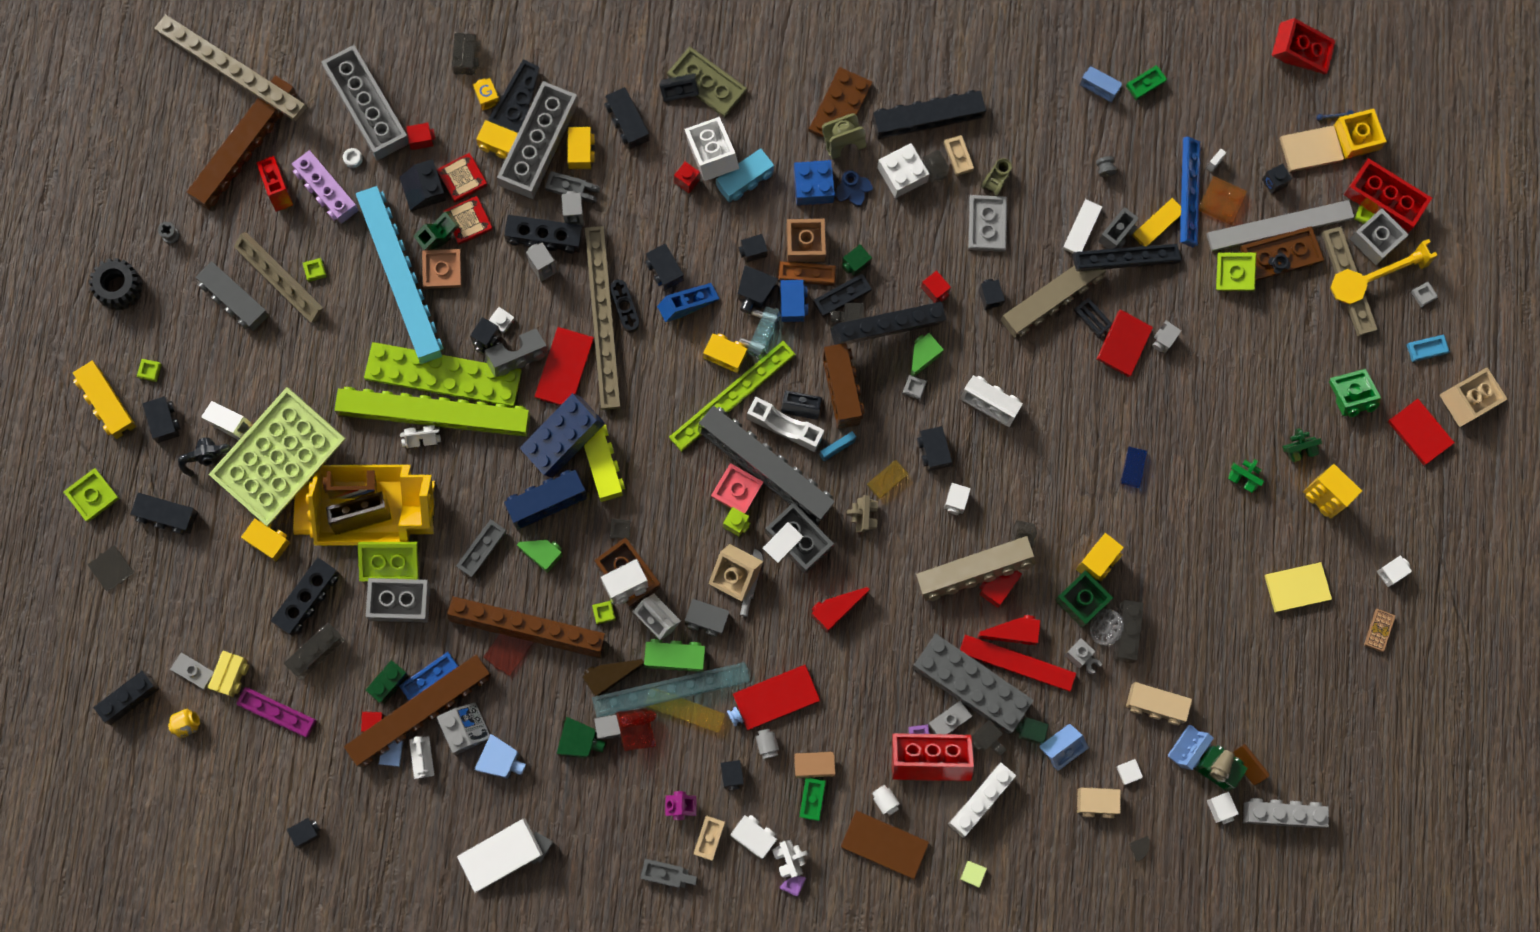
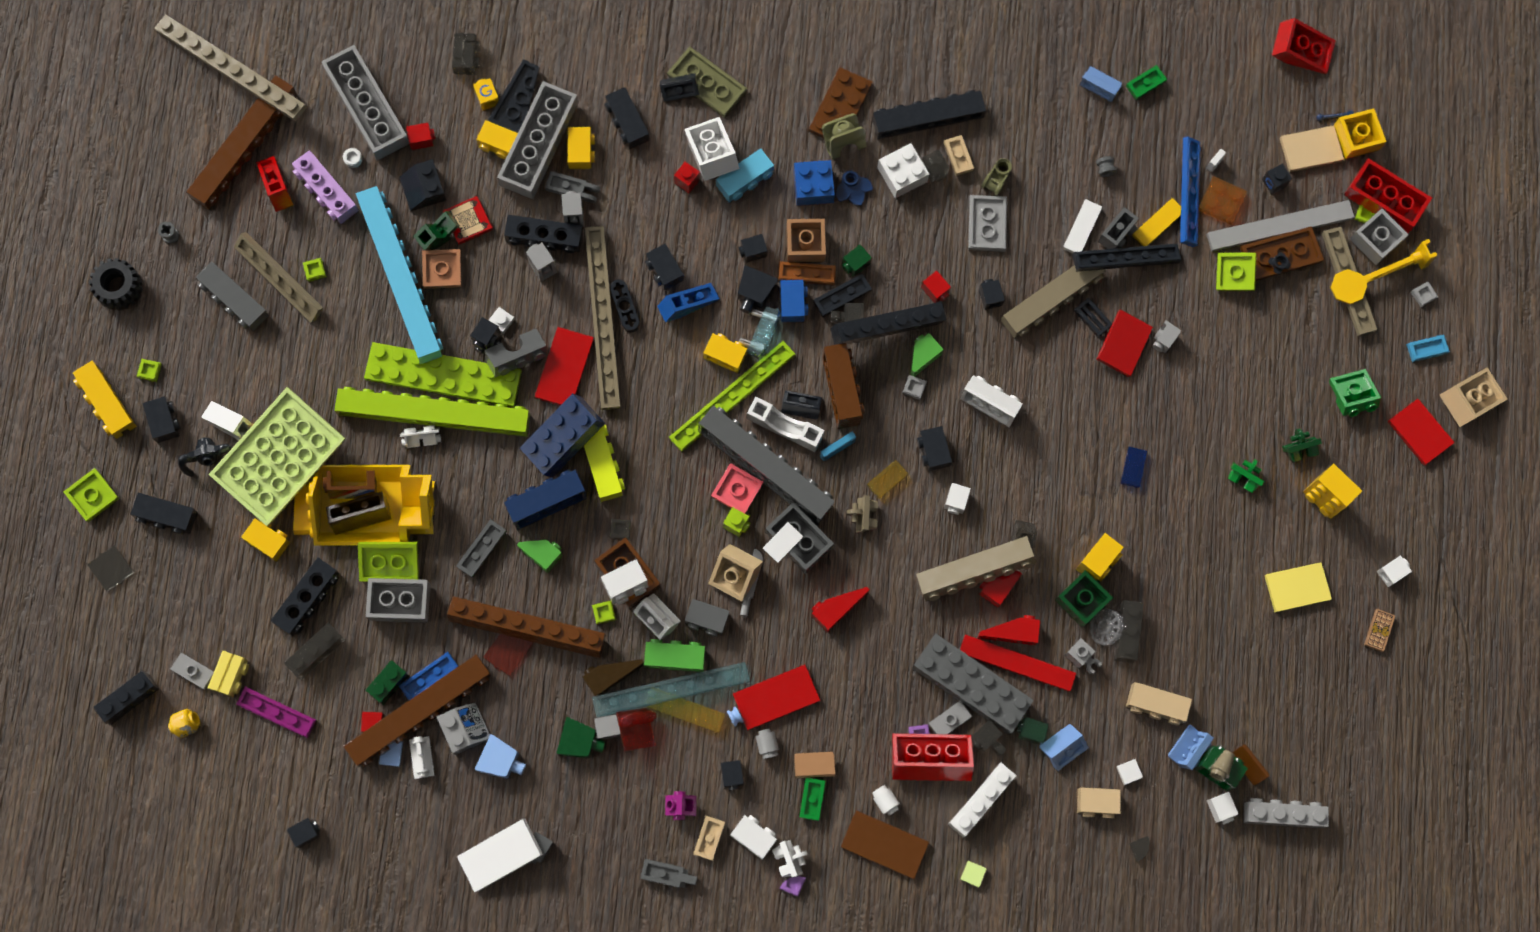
(462, 177): tile -> none

